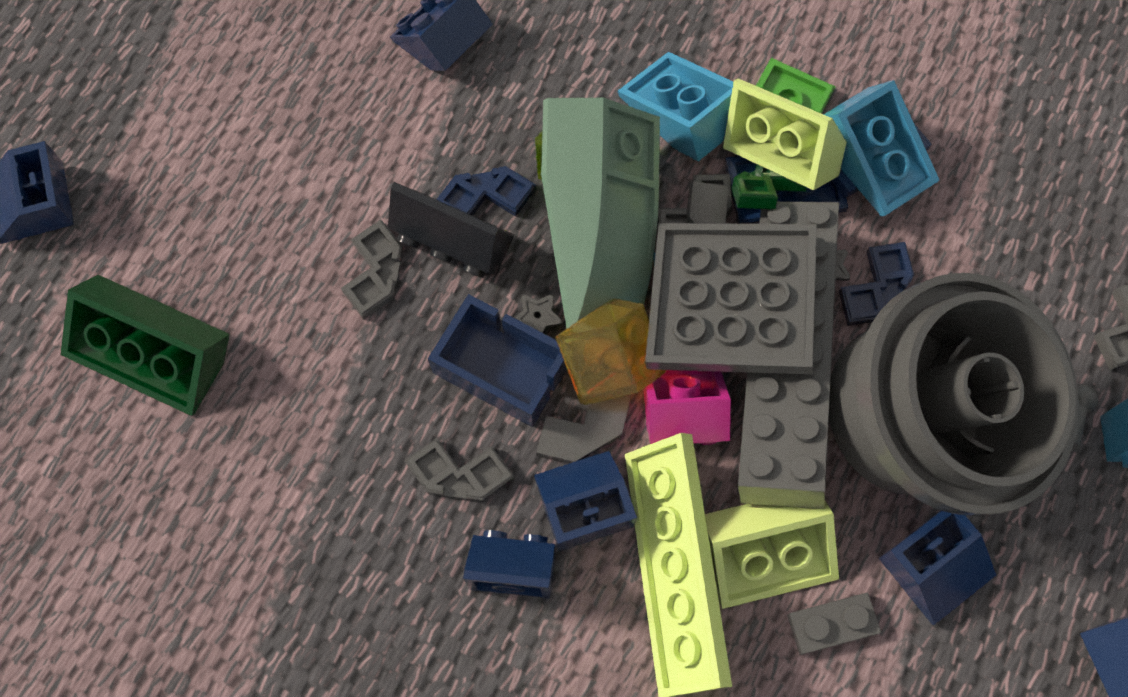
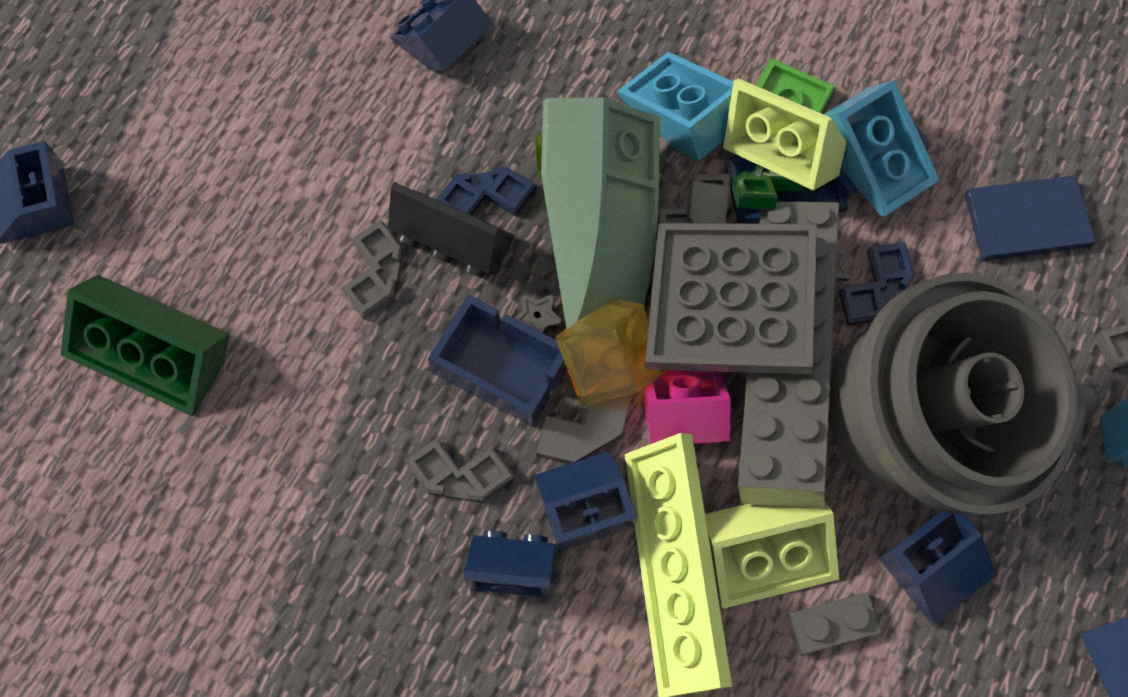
(1029, 218): none -> dark blue tile

